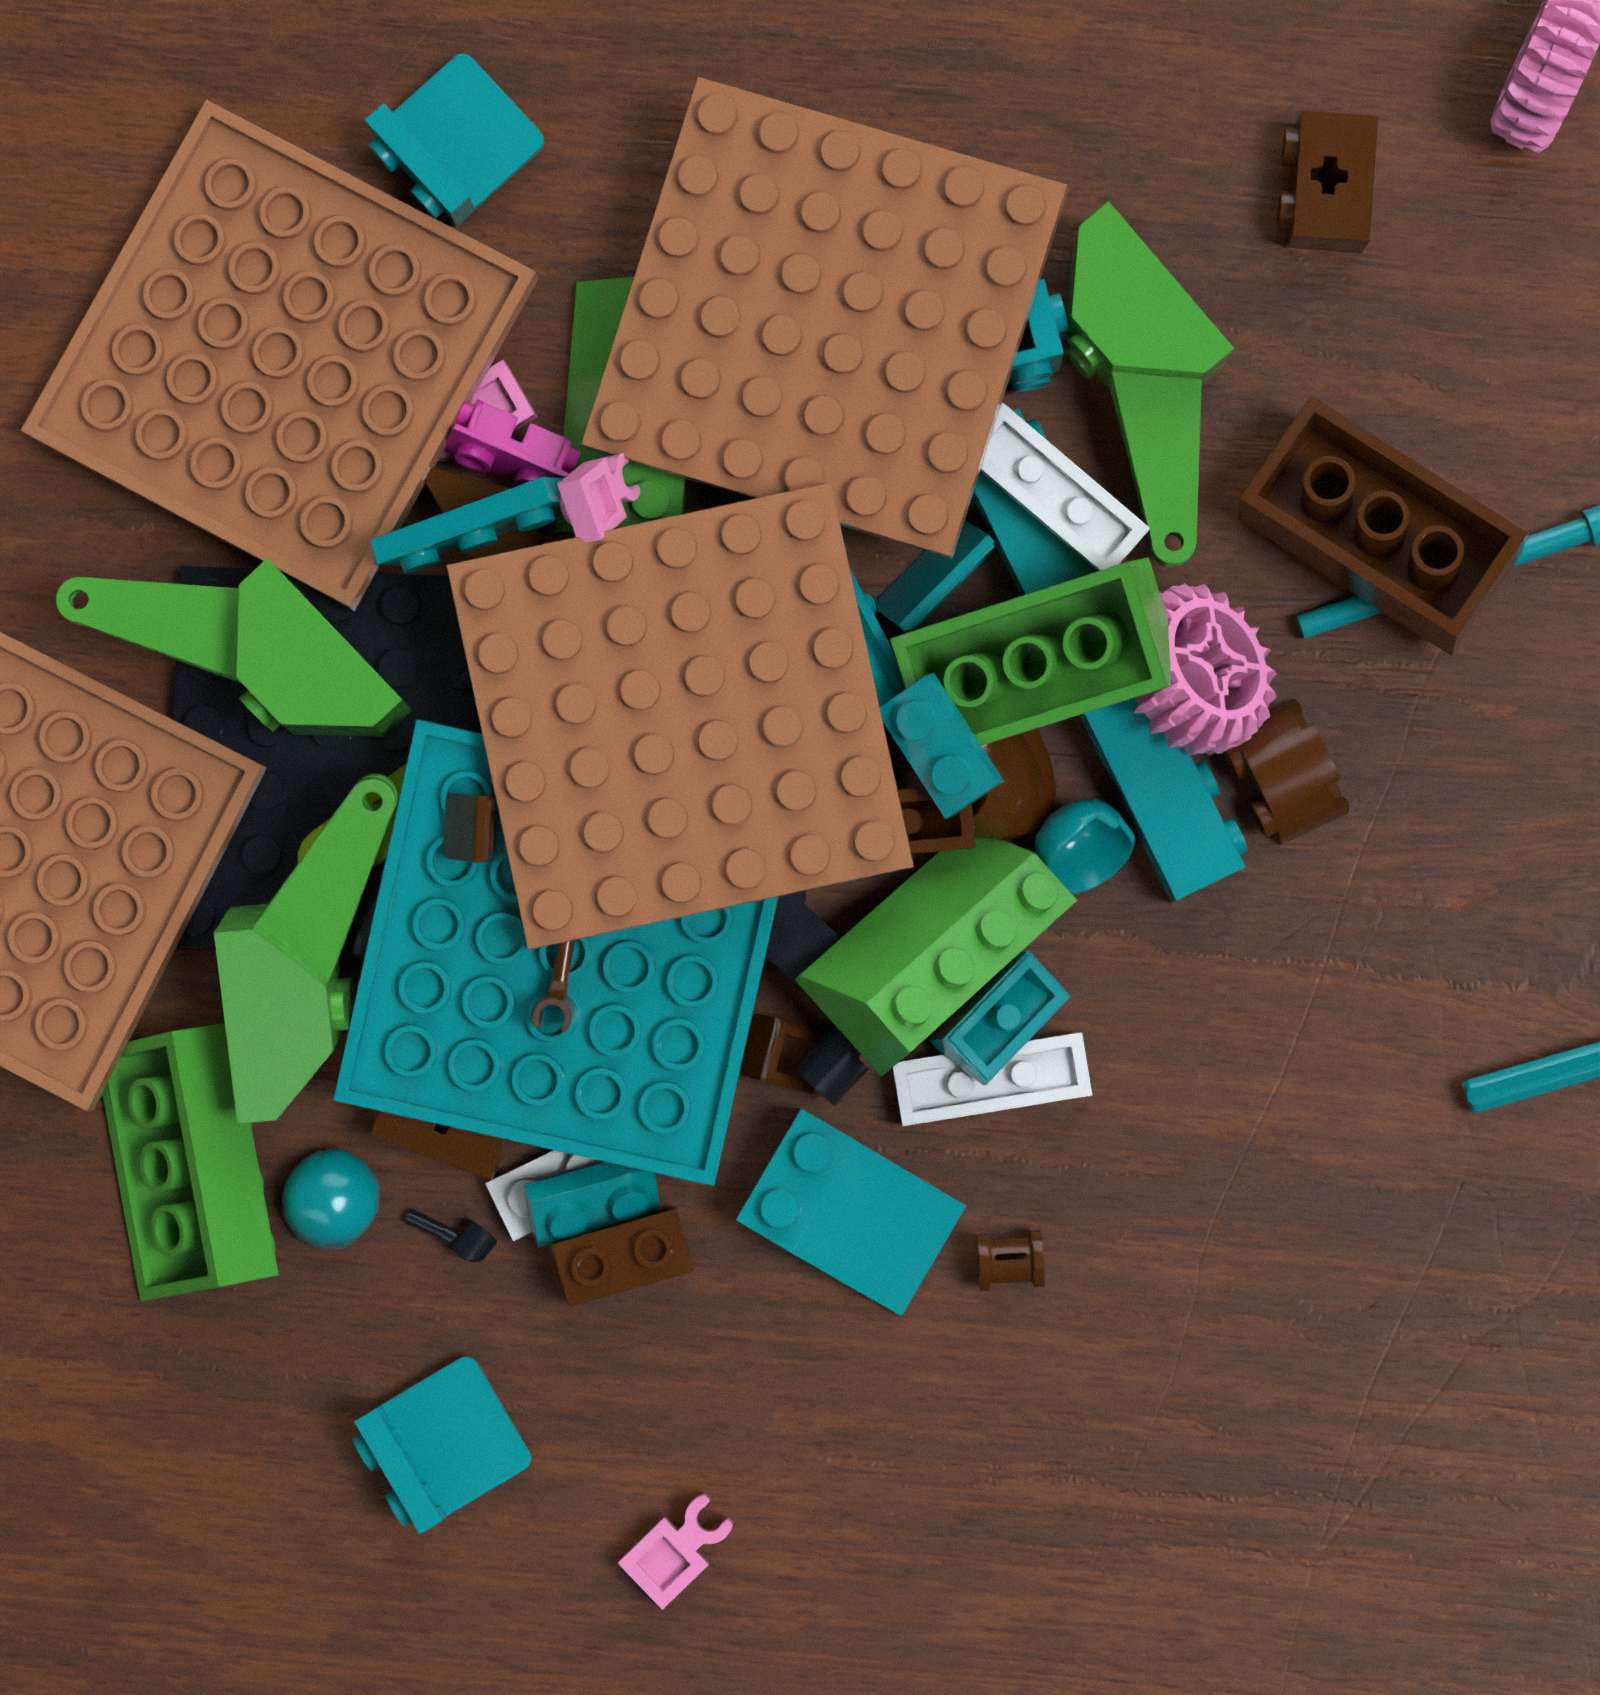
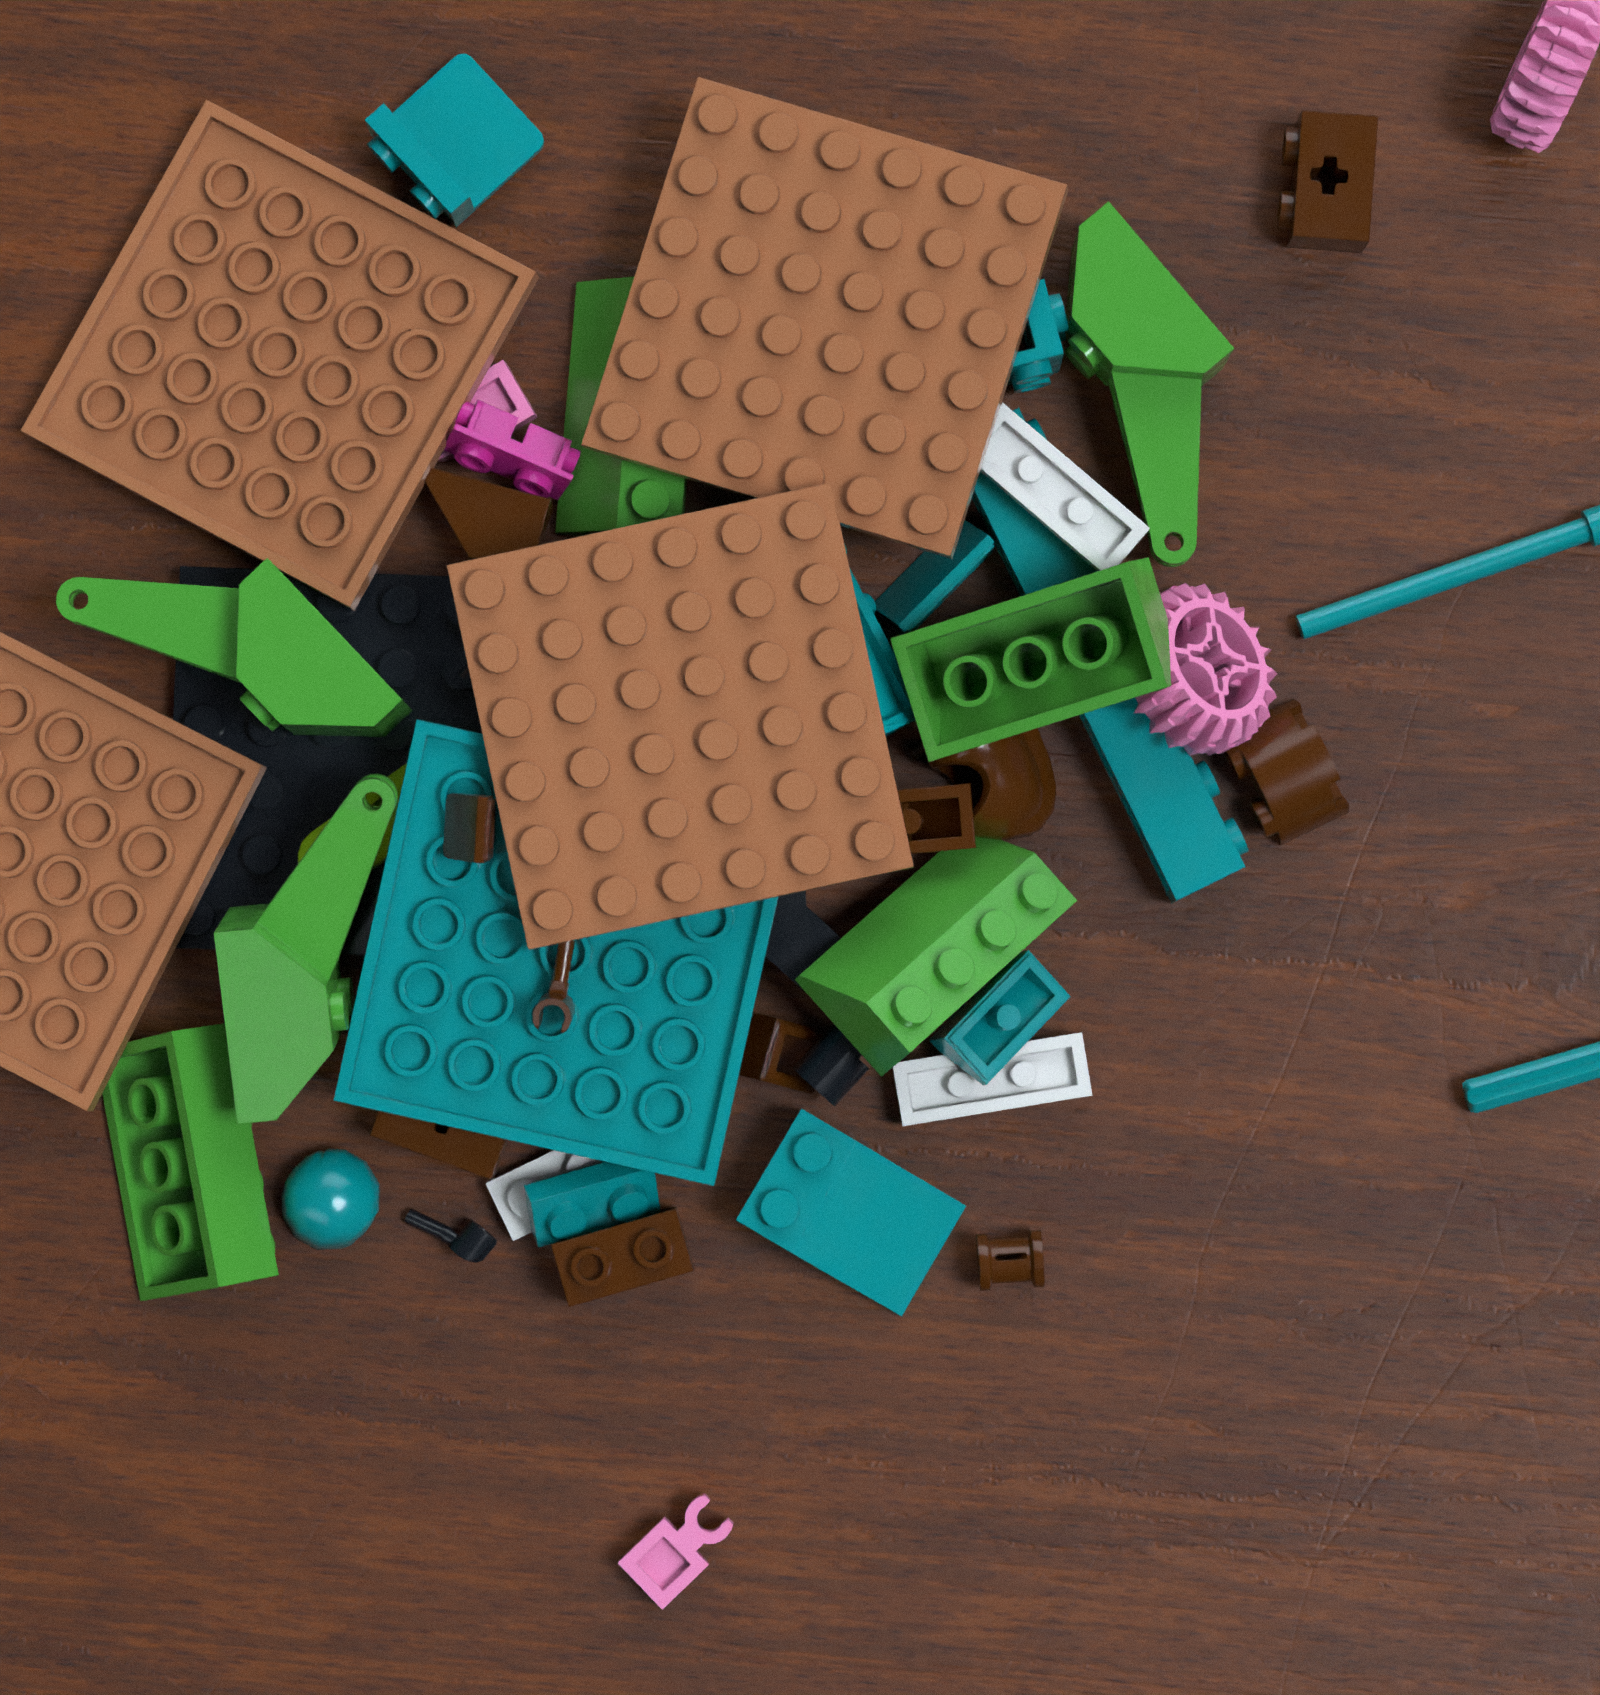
(441, 1444): teal bracket -> none
(470, 526): teal wing -> none
(594, 497): bright pink plate -> none
(940, 746): teal plate -> none
(1084, 844): teal hair -> none
(1381, 525): reddish brown brick -> none

